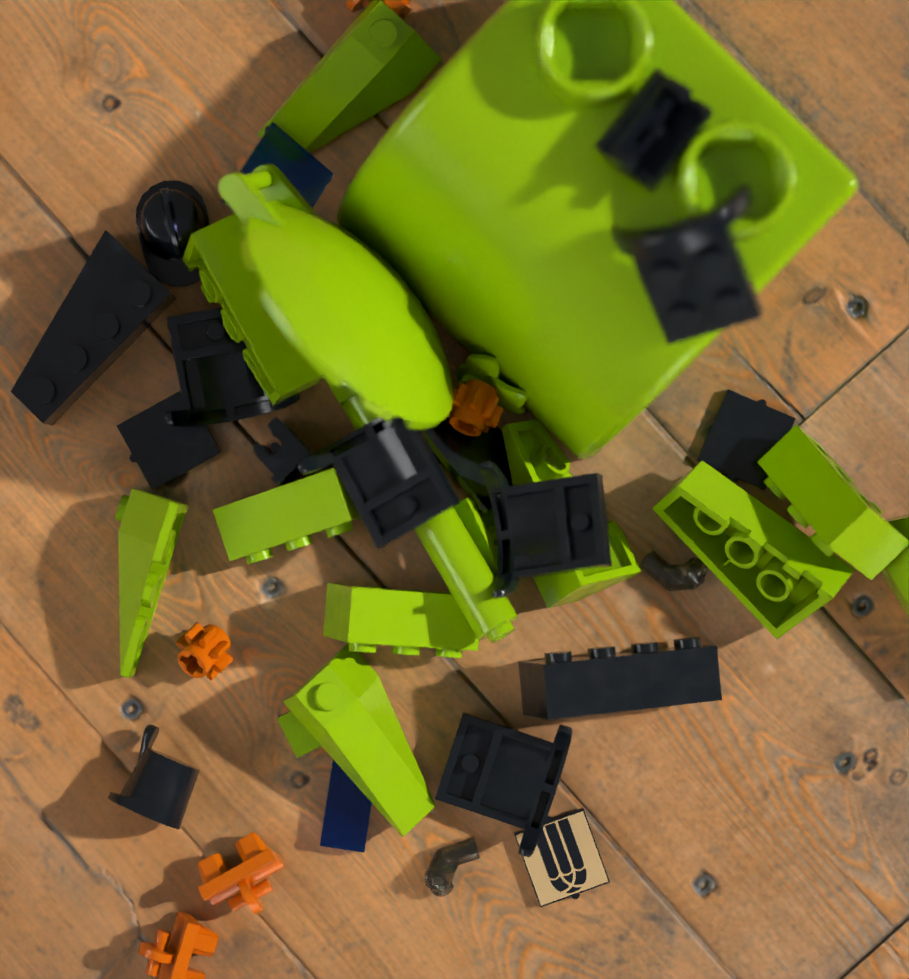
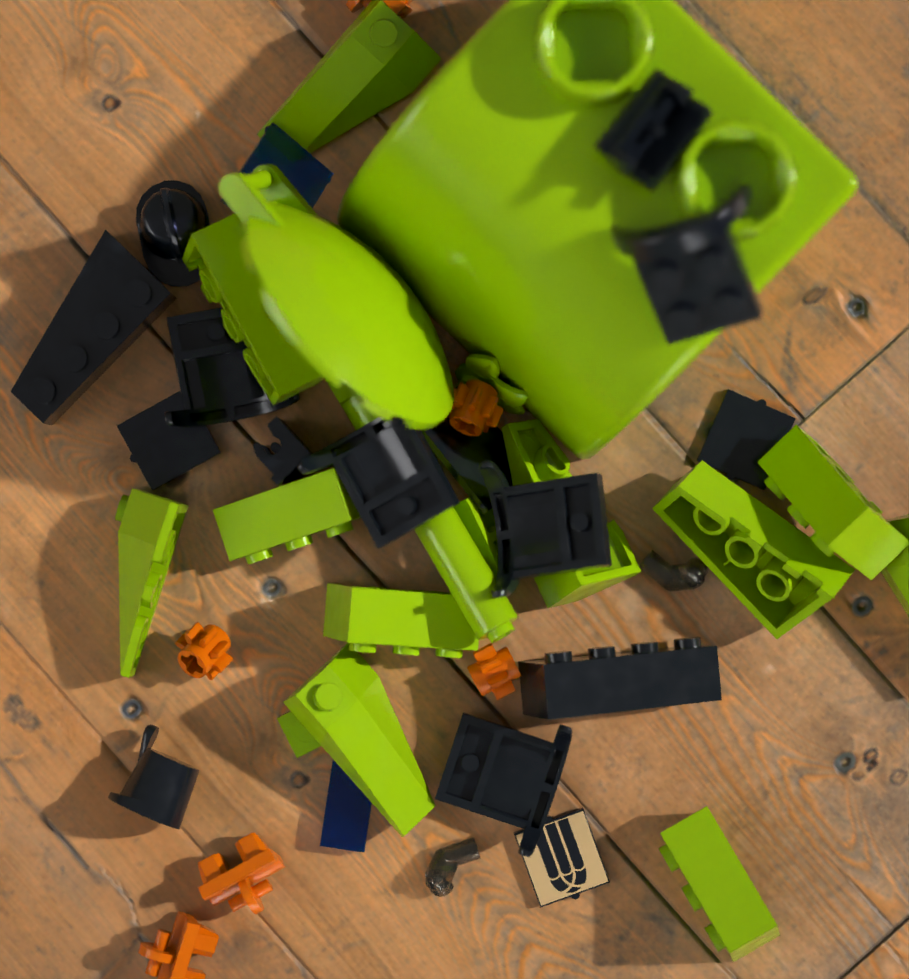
(494, 671): none -> orange gear
(718, 885): none -> lime wedge

